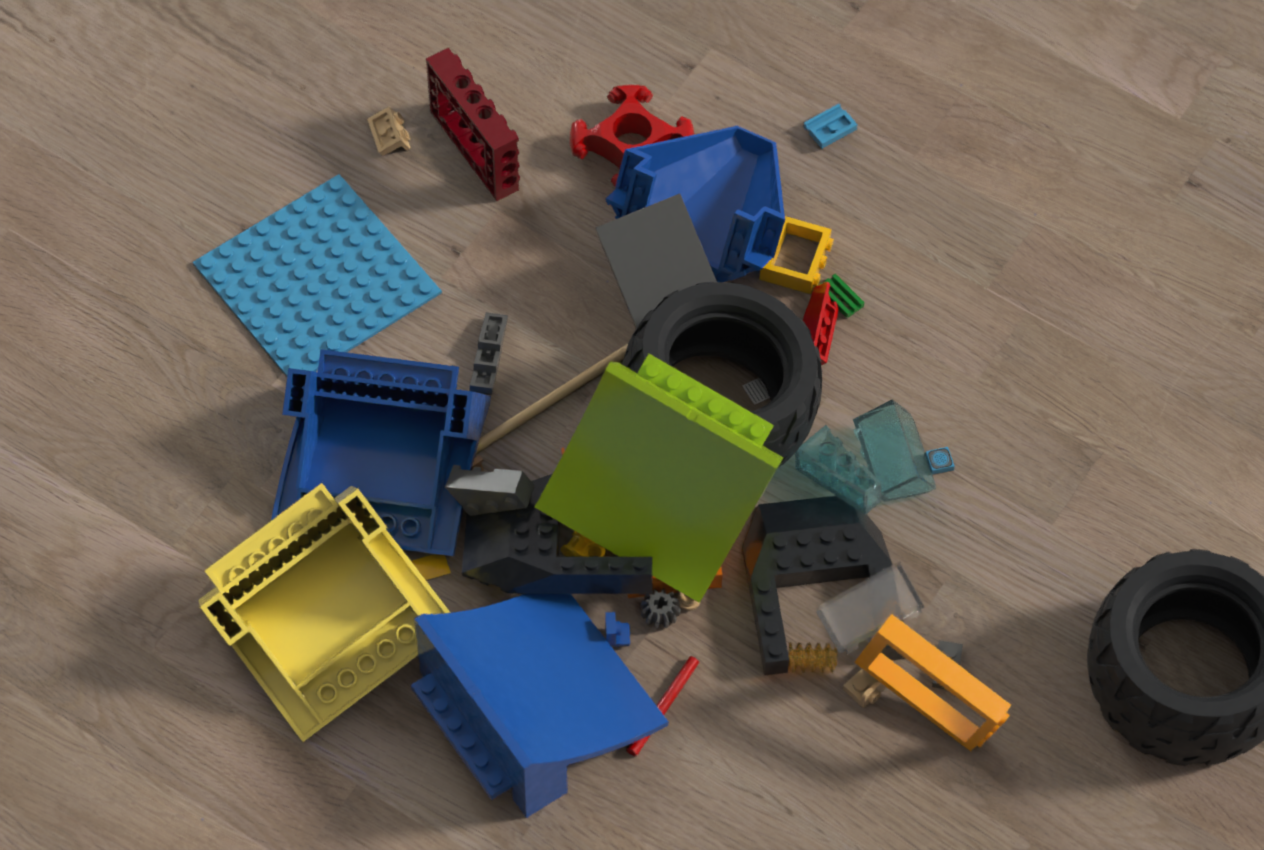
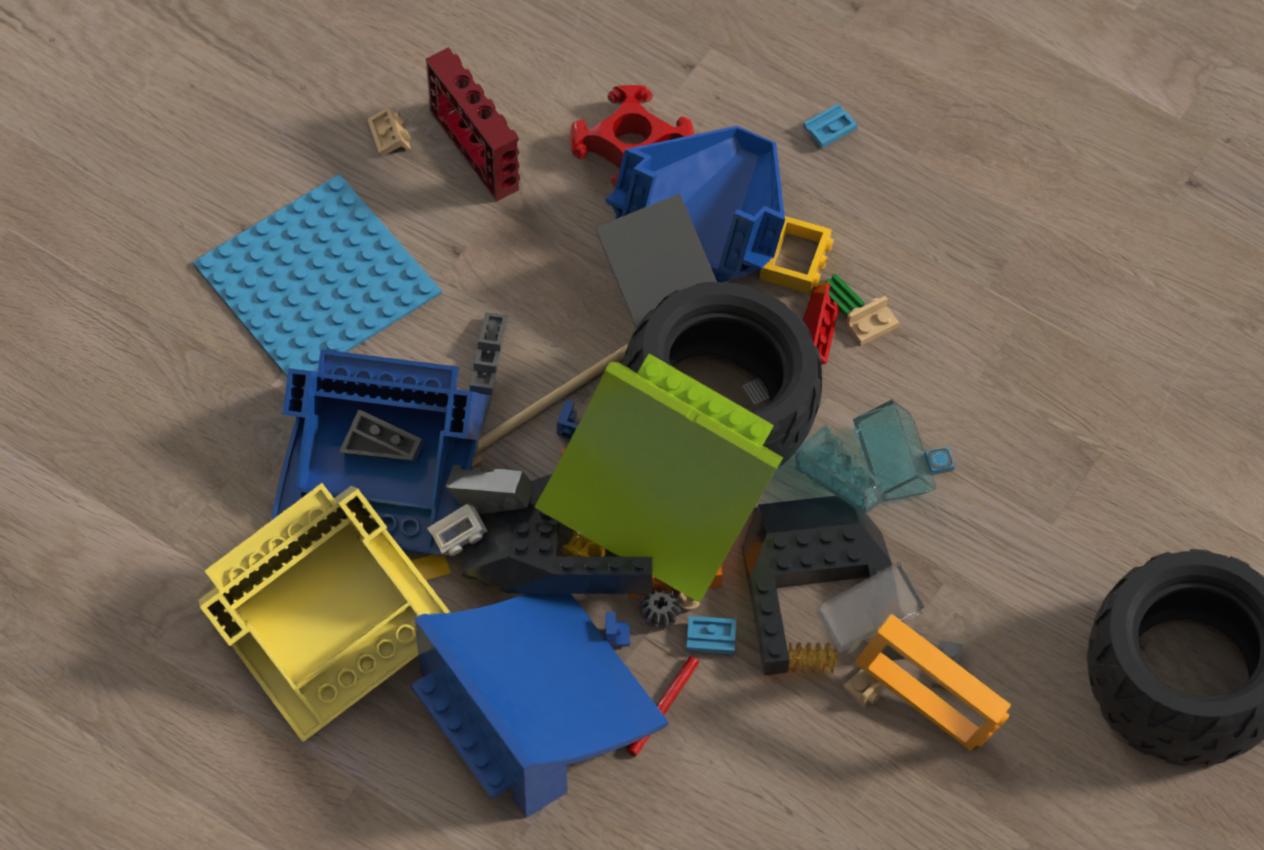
(380, 439): none -> dark grey wedge
(458, 530): none -> white window
(566, 421): none -> blue bracket
(711, 635): none -> dark azure plate
(871, 321): none -> tan bracket

